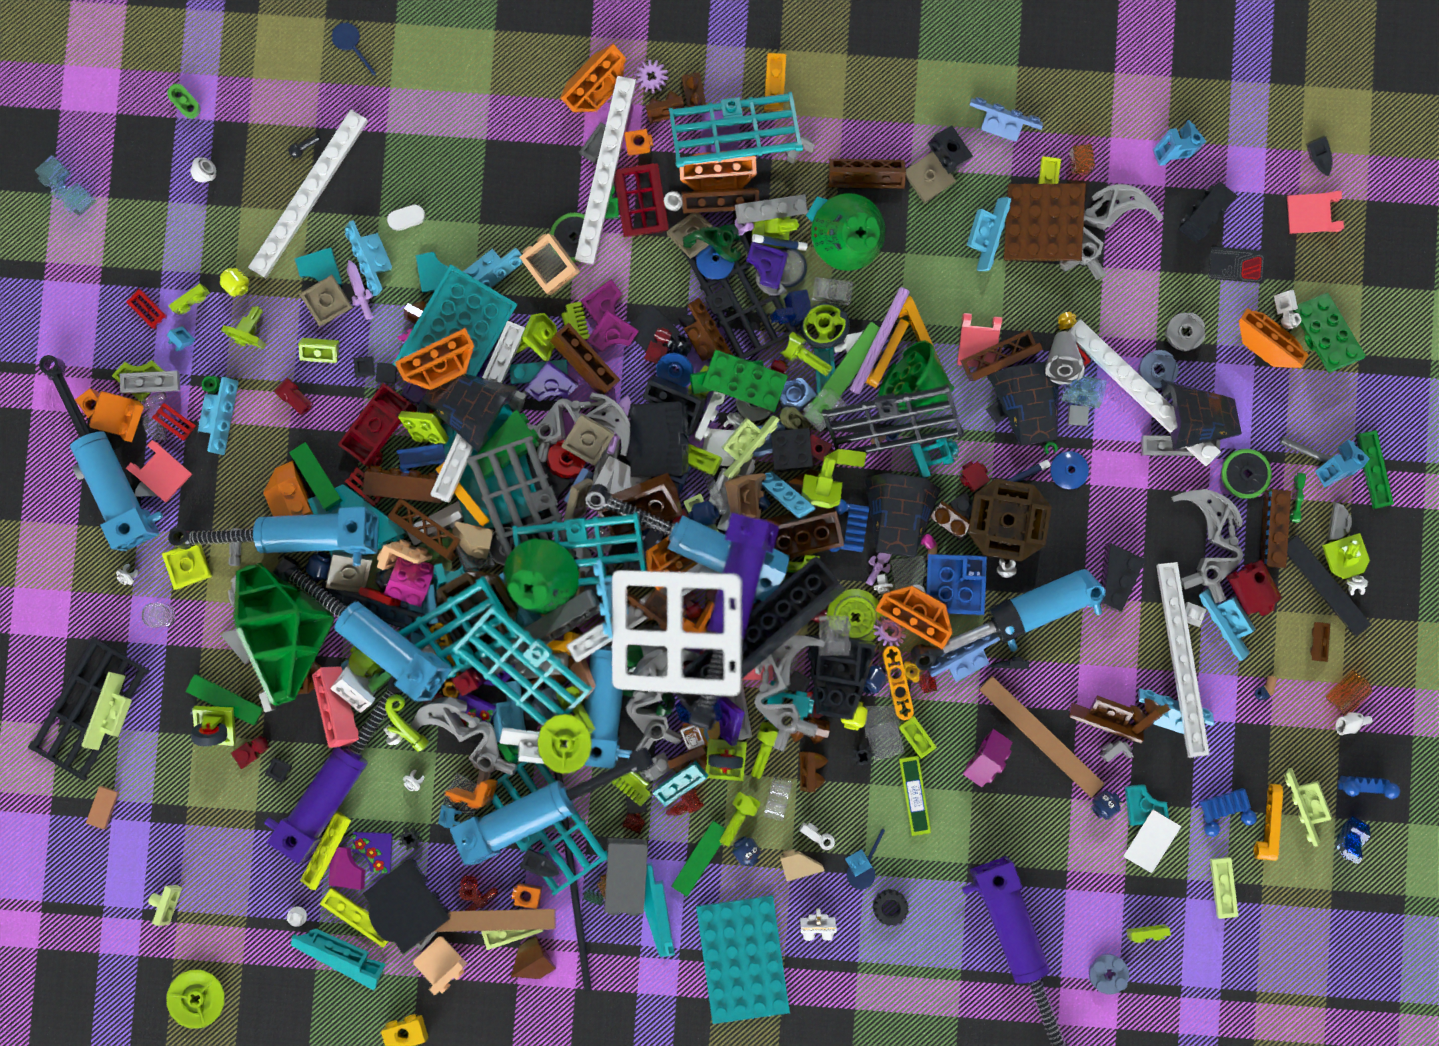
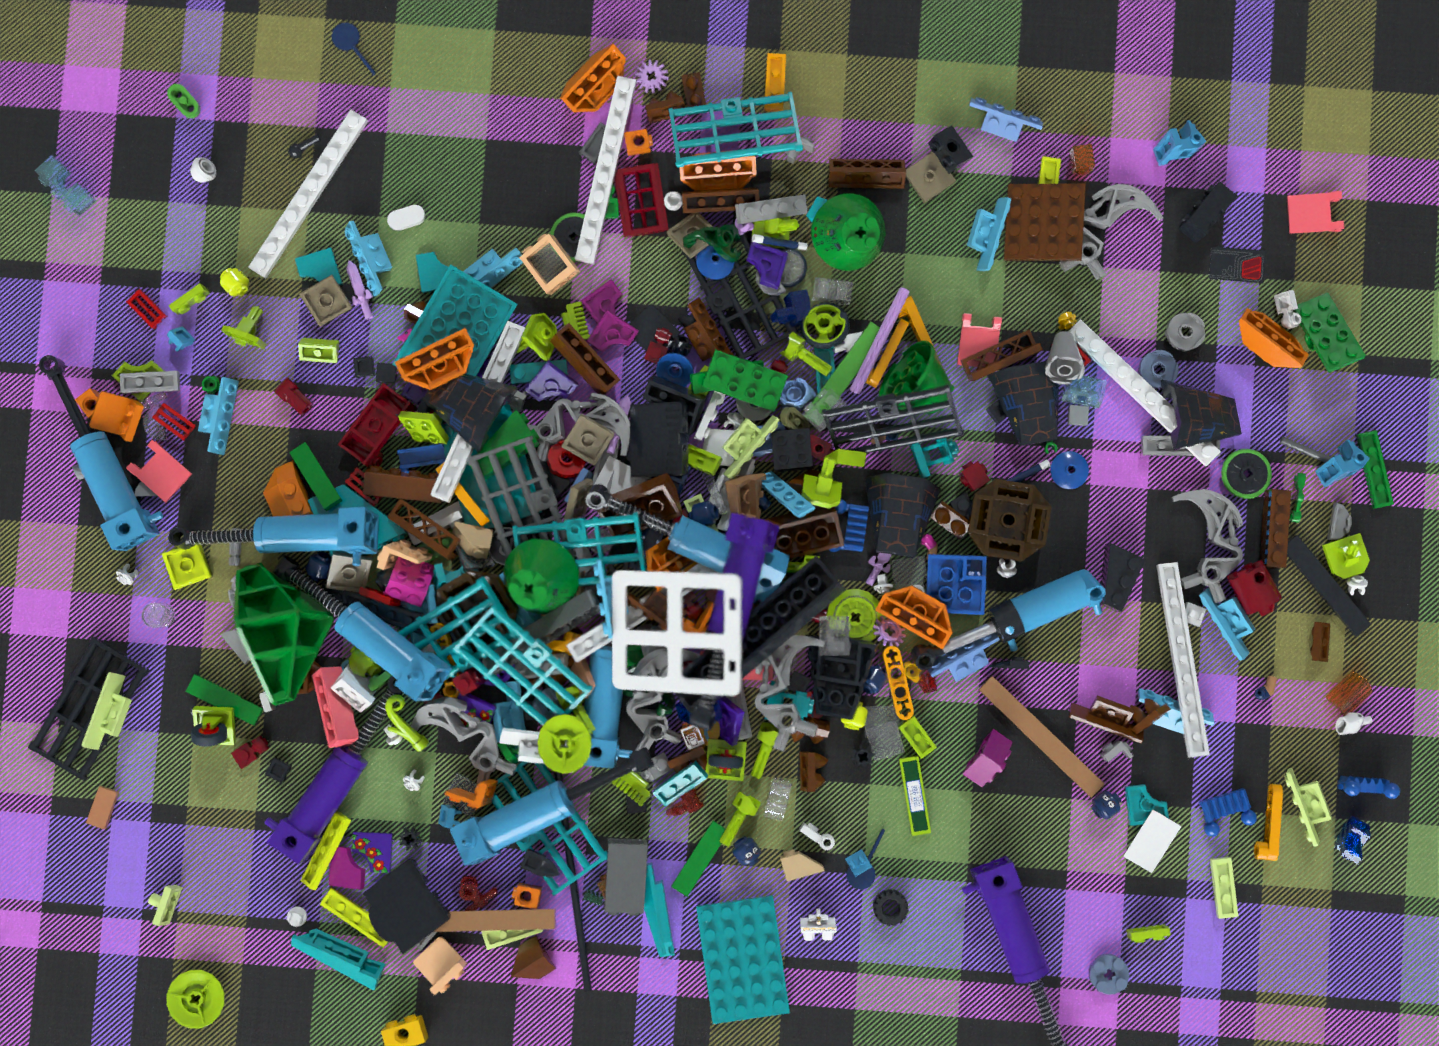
(634, 822): clear red slope -> none
(1320, 154): black plate -> none

